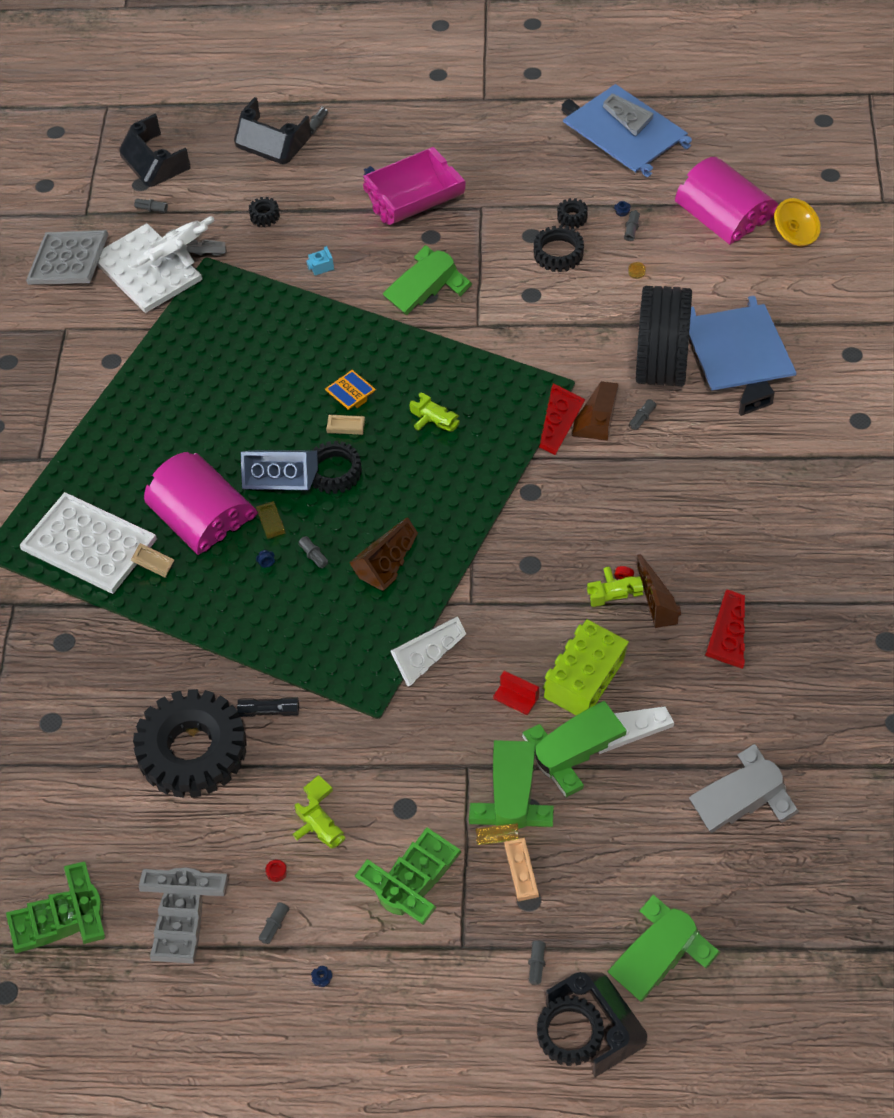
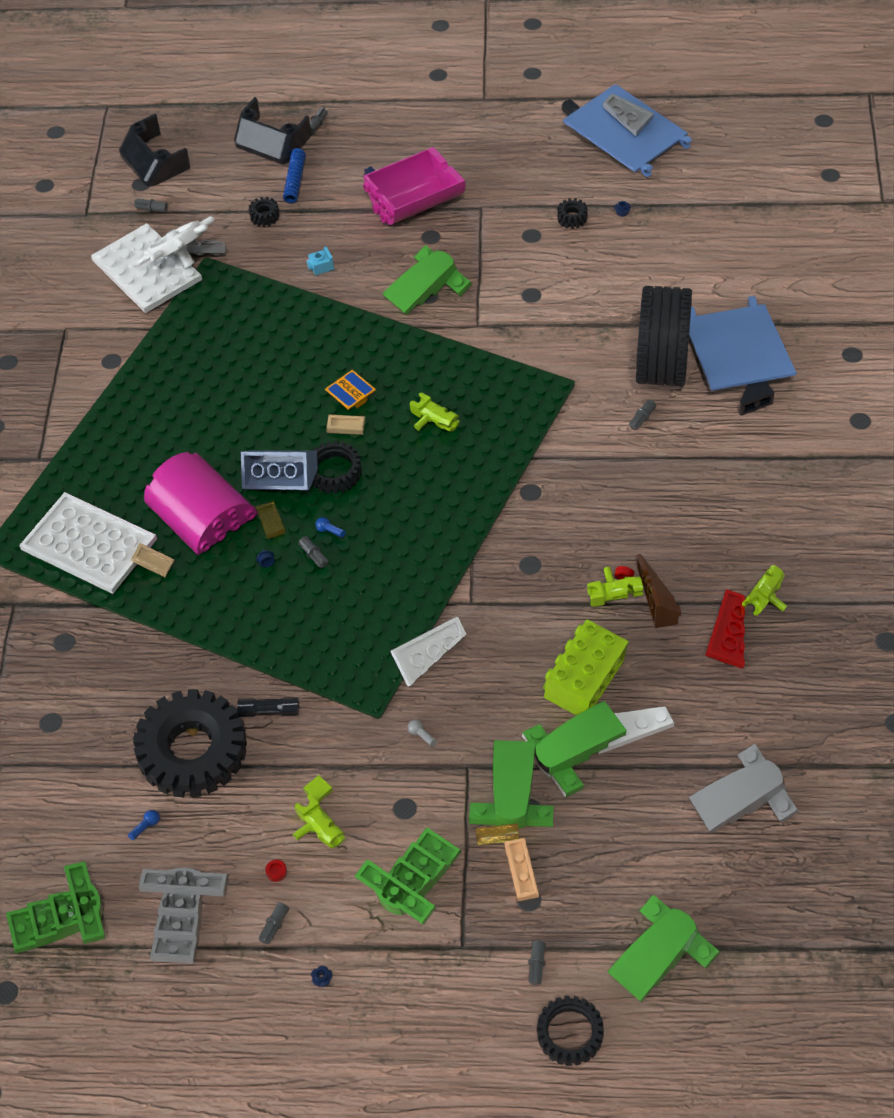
(67, 257): light grey tile -> none
(150, 818): none -> blue bar
(294, 175): none -> blue piece
(323, 525): none -> blue bar
(382, 559): reddish brown wedge -> none
(416, 727): none -> light grey bar
(516, 693): red panel -> none
(556, 262): black tyre -> none
(559, 417): red wing -> none
(597, 414): reddish brown wedge -> none
(627, 1033): black windscreen -> none
(632, 225): dark grey axle -> none
(636, 270): clear yellow tile -> none
(724, 200): dark pink cylinder -> none
(765, 591): none -> lime piece
(797, 222): yellow dish -> none

